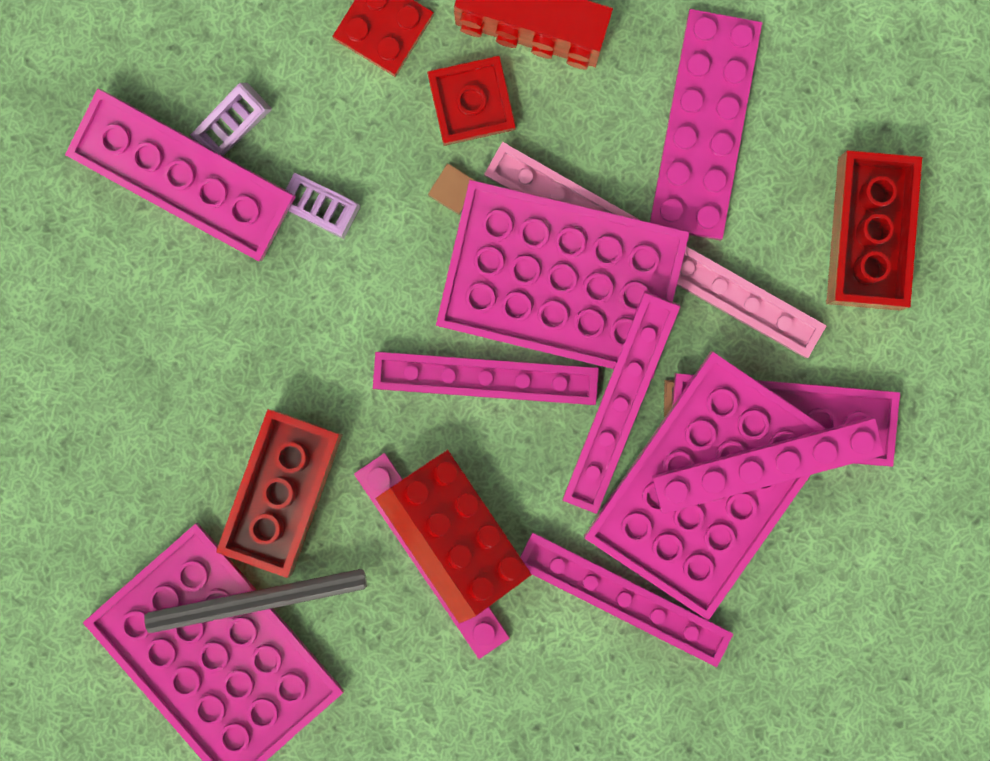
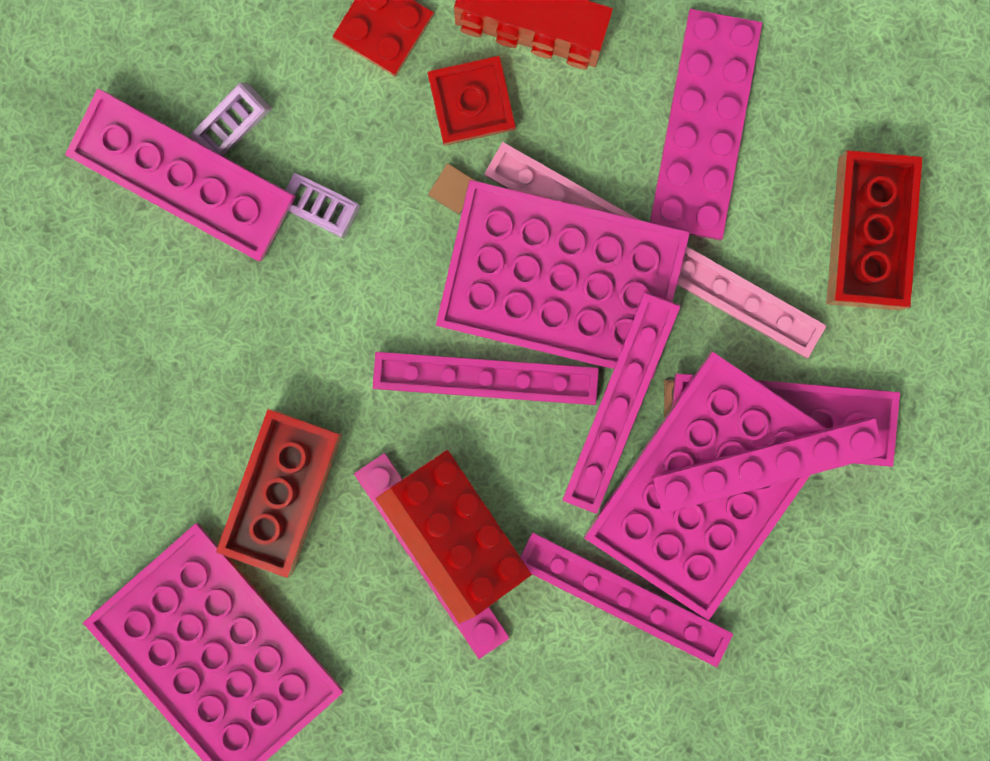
(255, 601): dark grey axle -> none

